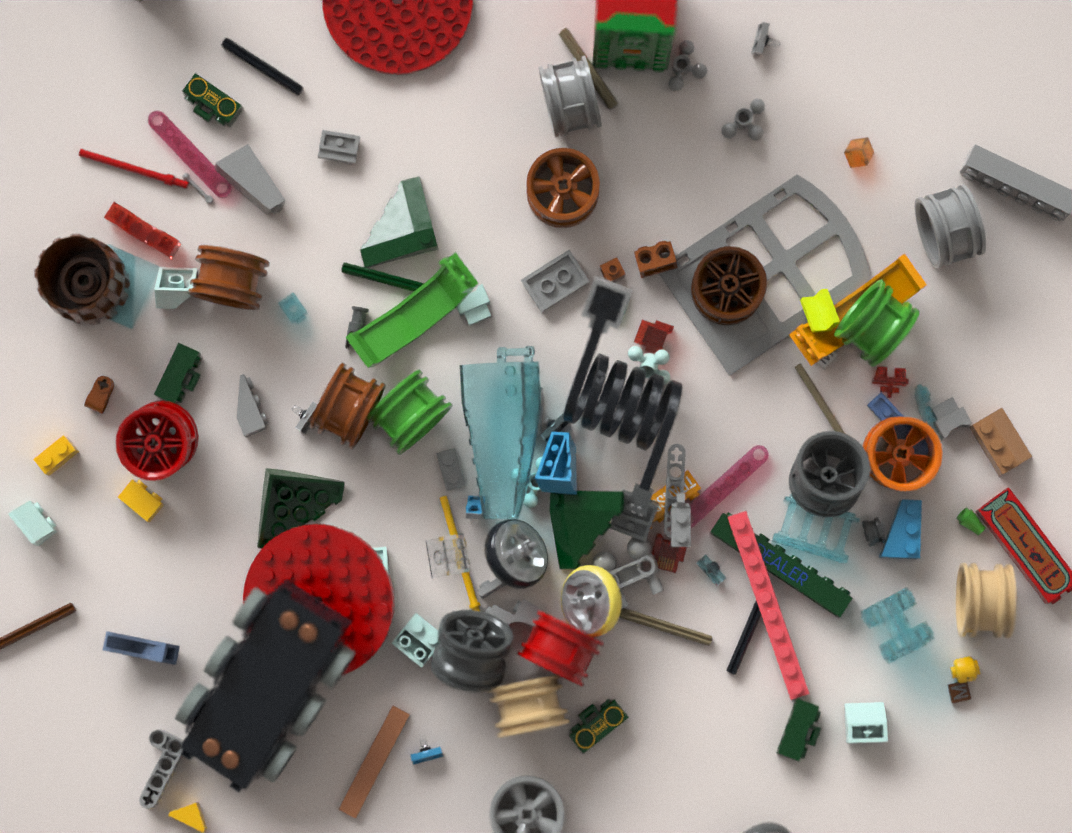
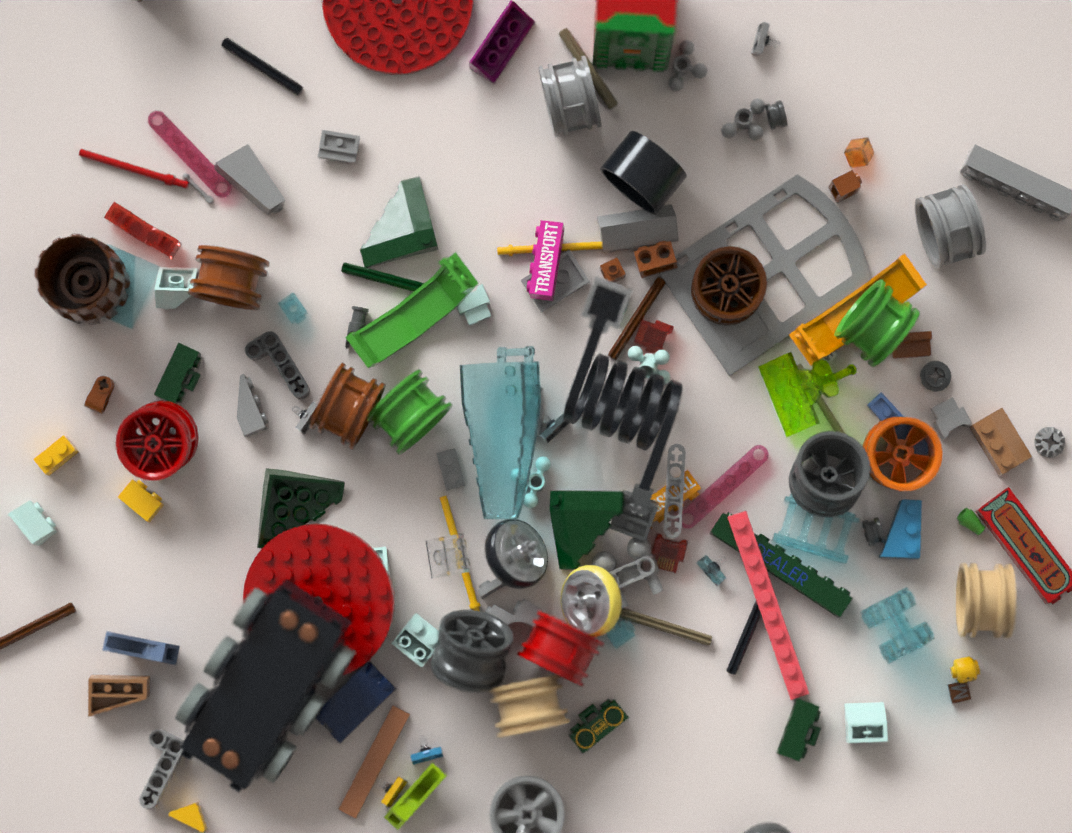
(114, 691): none -> medium nougat wedge
(220, 104): dark green piece -> none
(283, 366): none -> dark grey beam
(355, 702): none -> dark blue piece
(392, 789): none -> yellow piece
(415, 796): none -> lime arch
(473, 509): piece -> none
(501, 42): none -> magenta slope
(546, 261): none -> dark pink brick
(554, 160): dark orange wheel -> none
(558, 465): dark azure wedge -> none
(565, 247): none -> yellow bar
(621, 633): none -> clear light blue brick
(636, 318): none -> reddish brown axle
(637, 229): none -> light grey slope
(643, 172): none -> black wheel
(680, 522): light grey hinge -> none
(776, 114): none -> dark grey wheel
(793, 392): none -> clear neon green plate
(820, 312): neon yellow panel -> none
(845, 186): none -> dark orange brick
(898, 380): clear red hips -> none
(914, 345): none -> dark orange panel
(922, 396): clear light blue slope -> none
(942, 369): none -> dark grey gear
(1042, 446): none -> light grey gear

